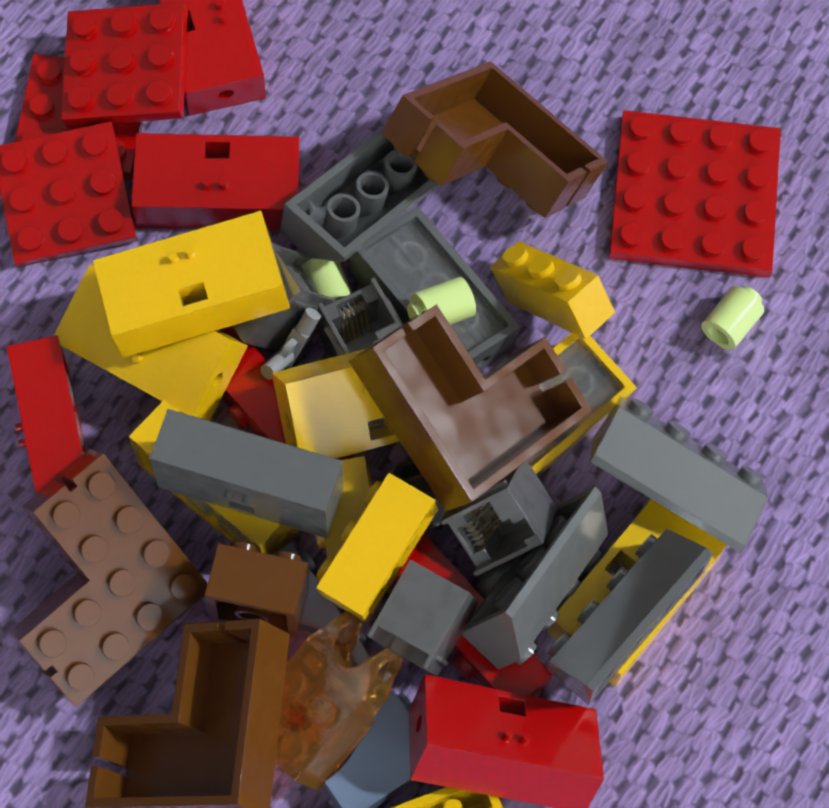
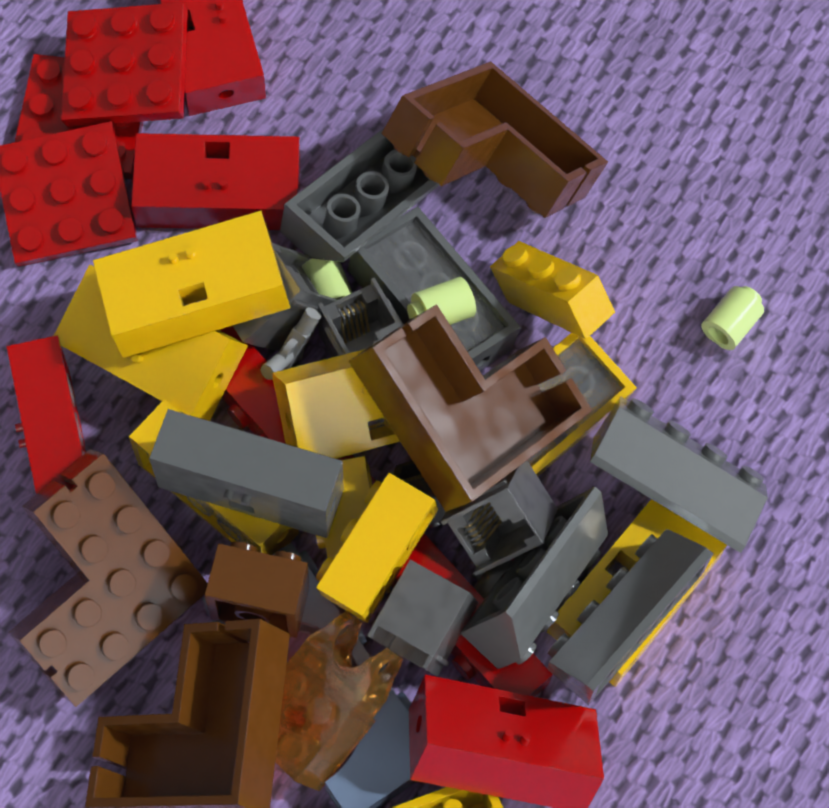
(695, 193): red plate -> none

